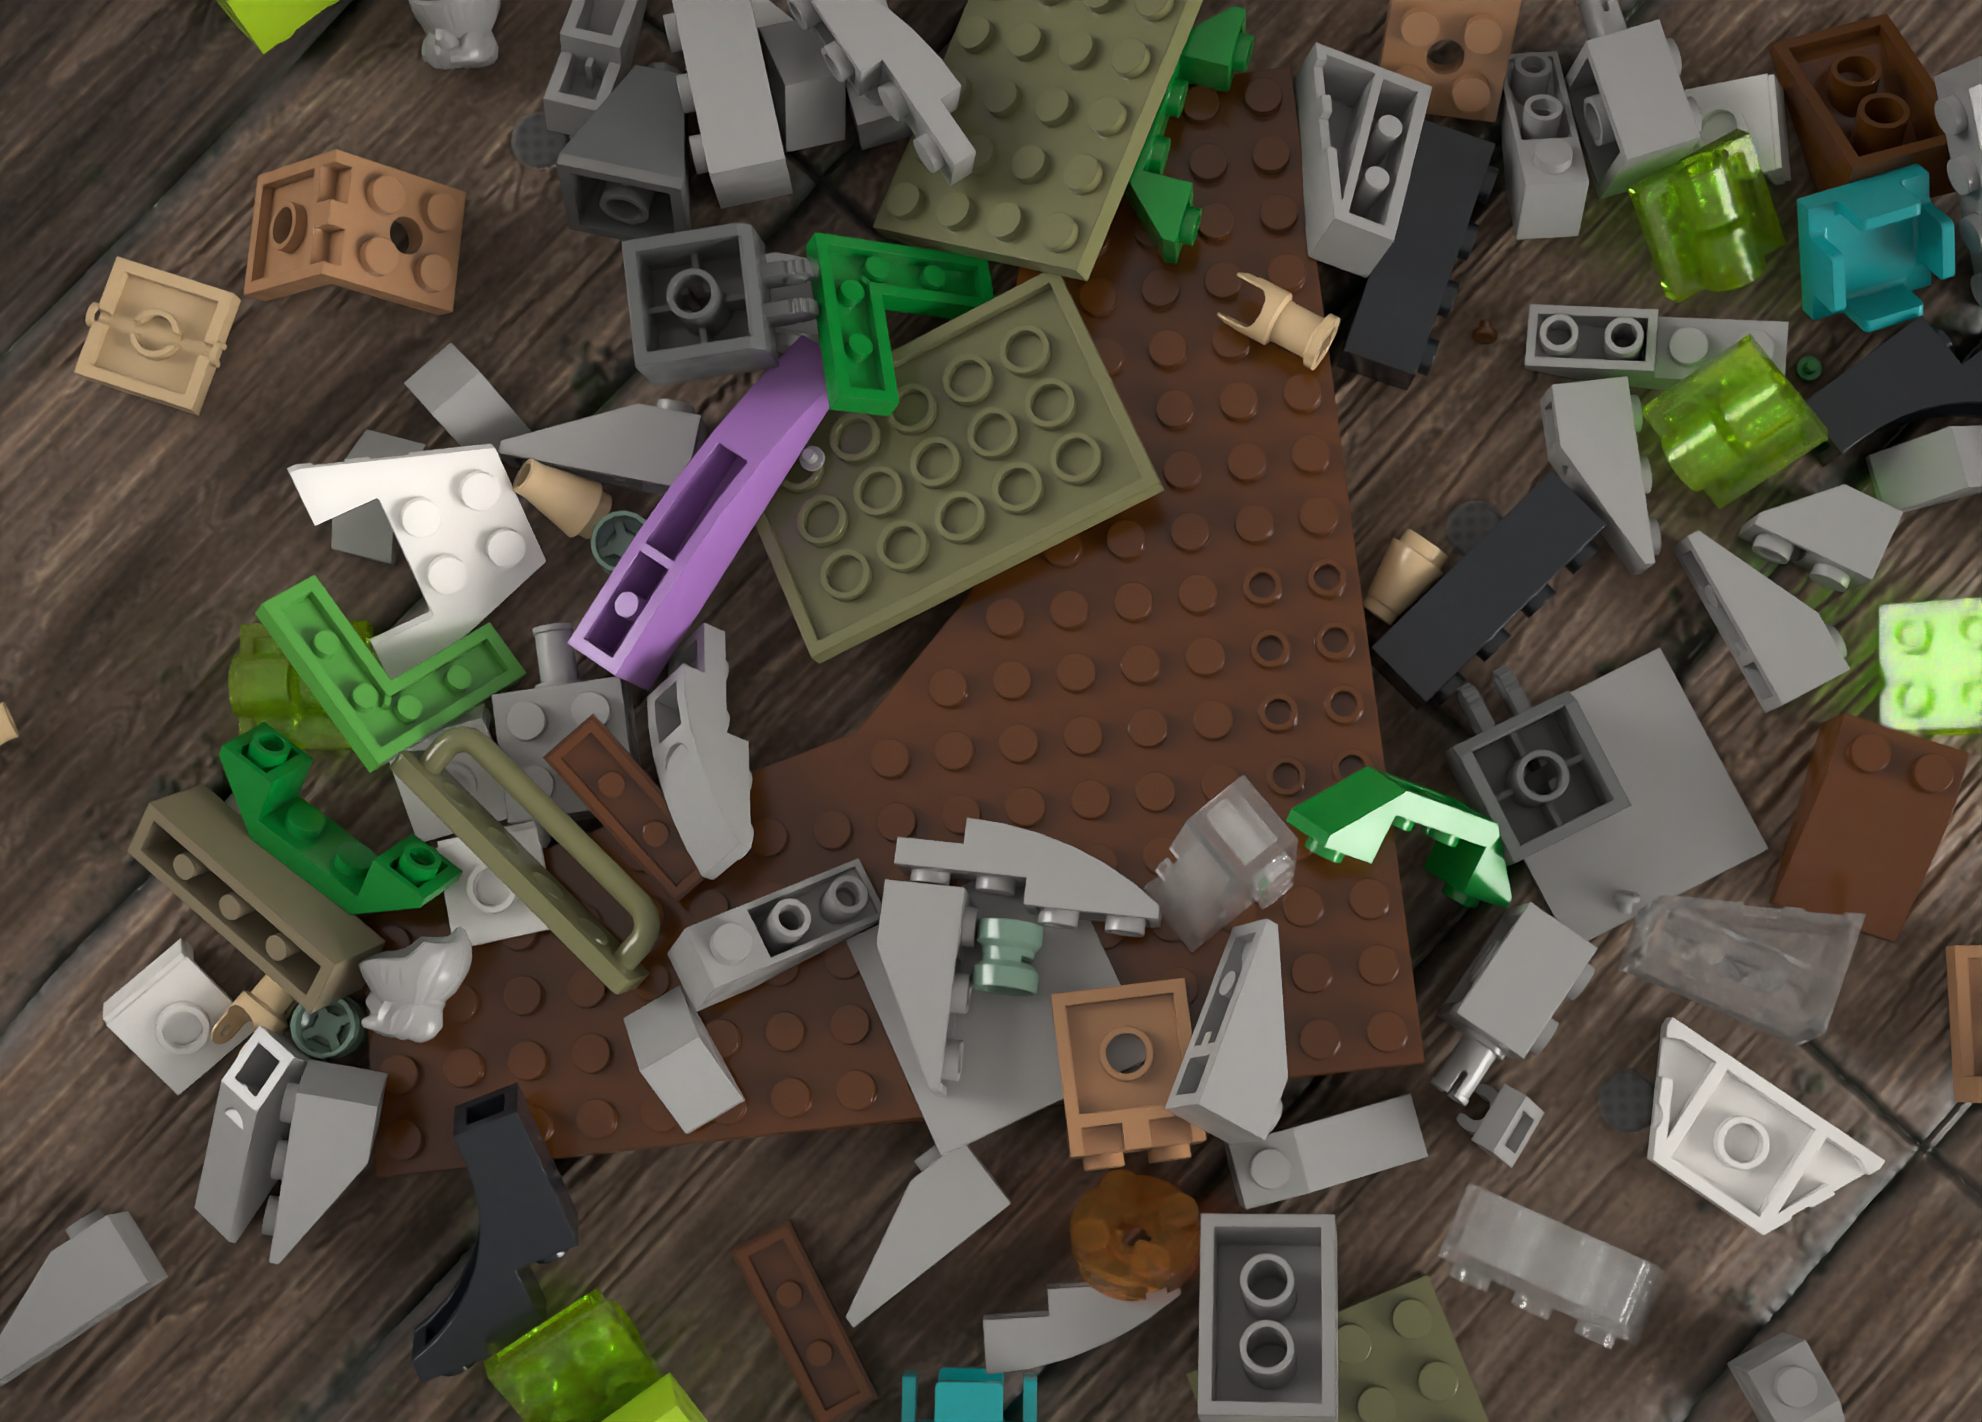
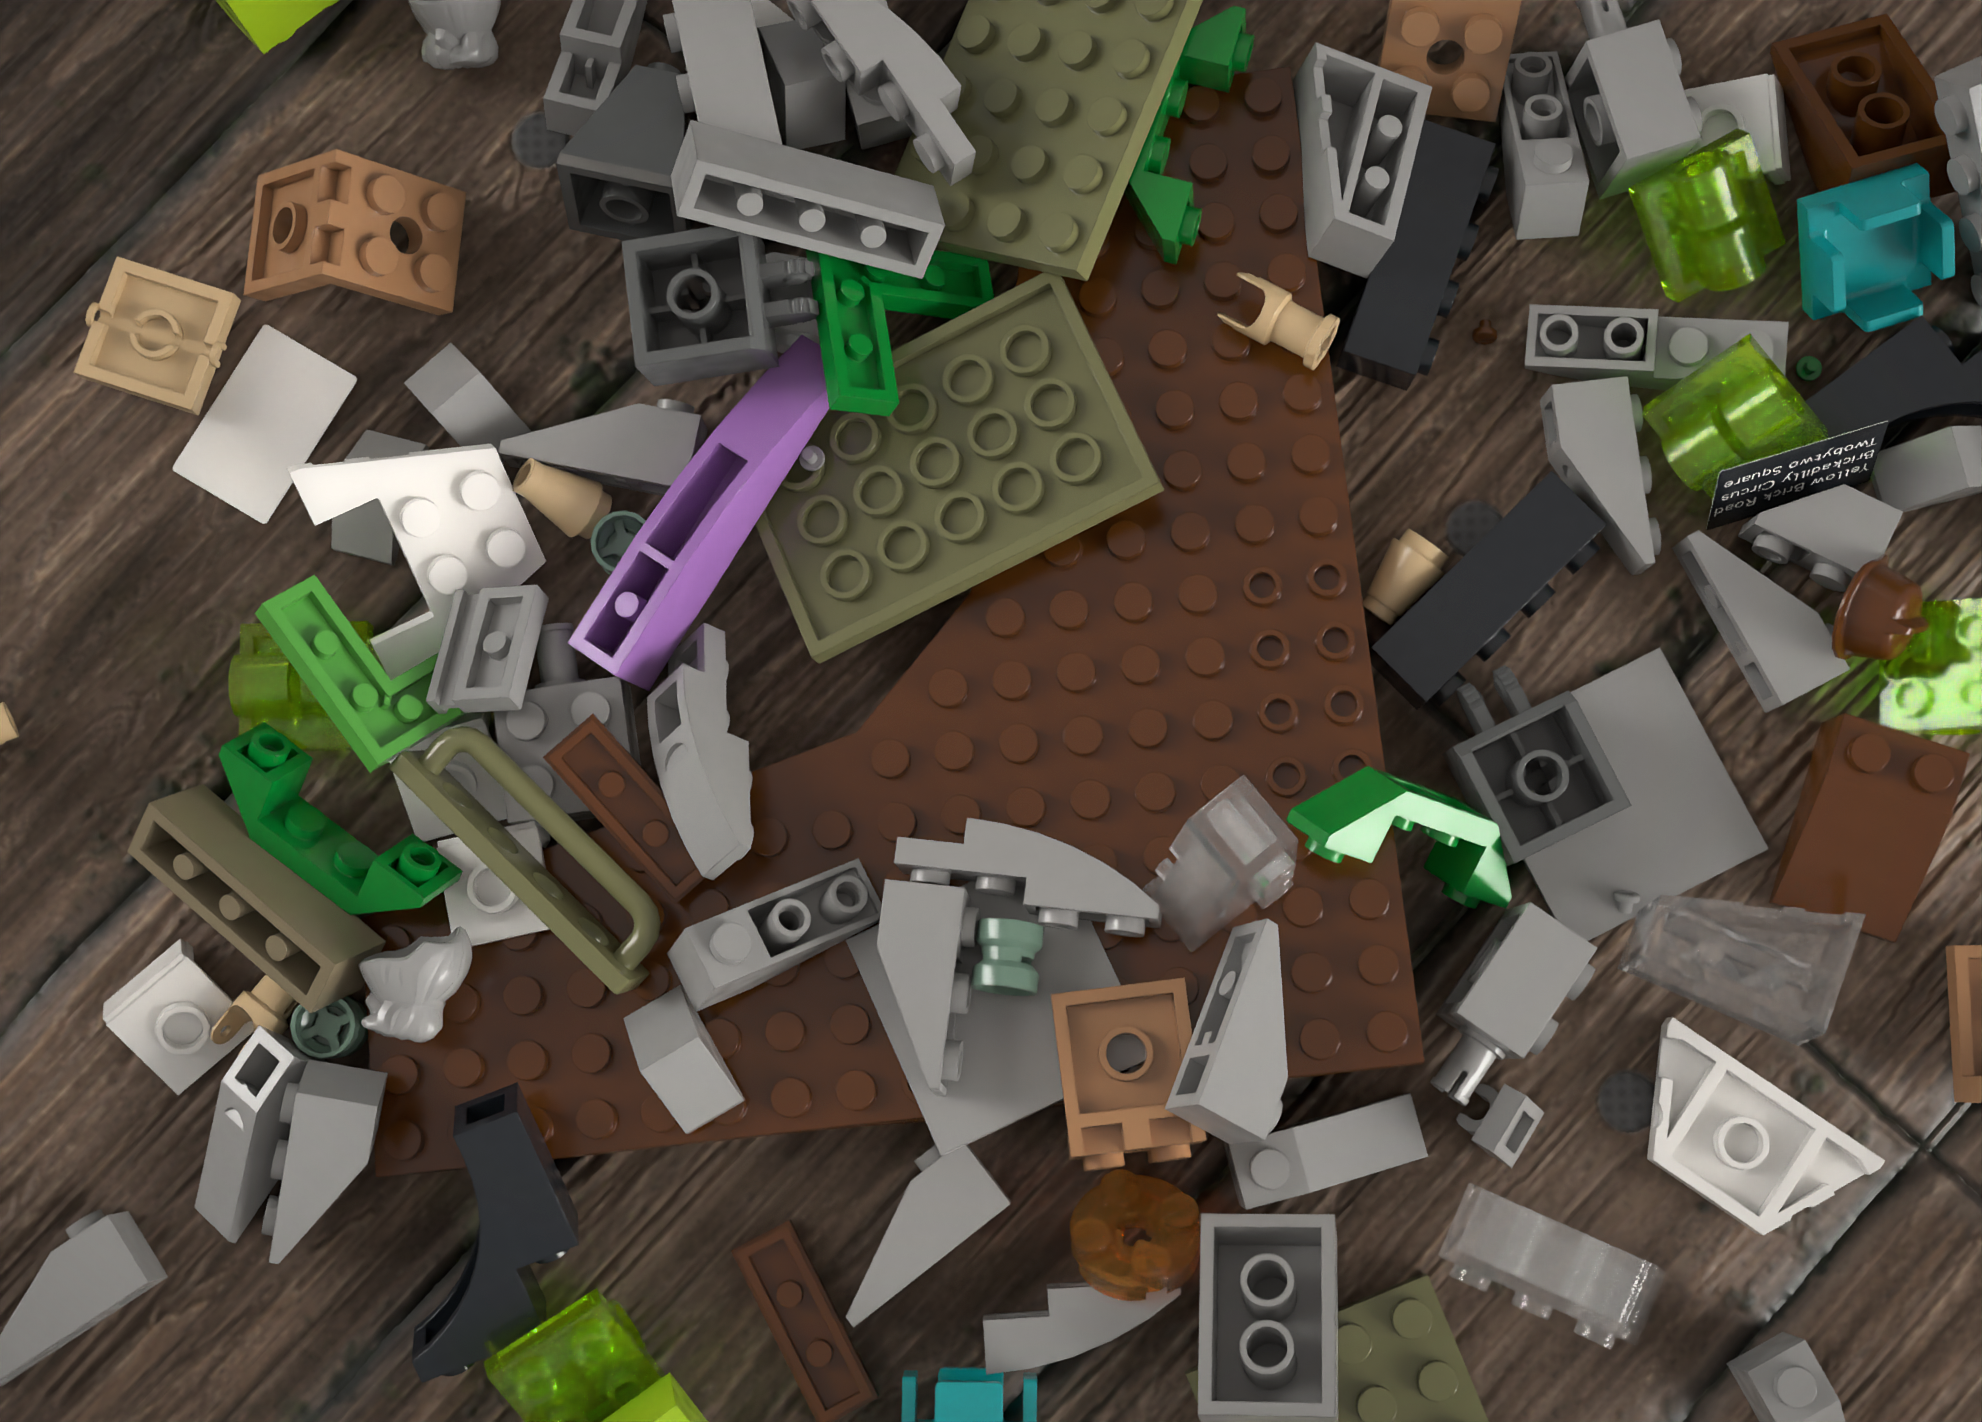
(264, 423): none -> white sticker
(488, 649): none -> light grey plate
(806, 200): none -> light grey brick
(1795, 474): none -> black sticker
(1878, 613): none -> reddish brown piece

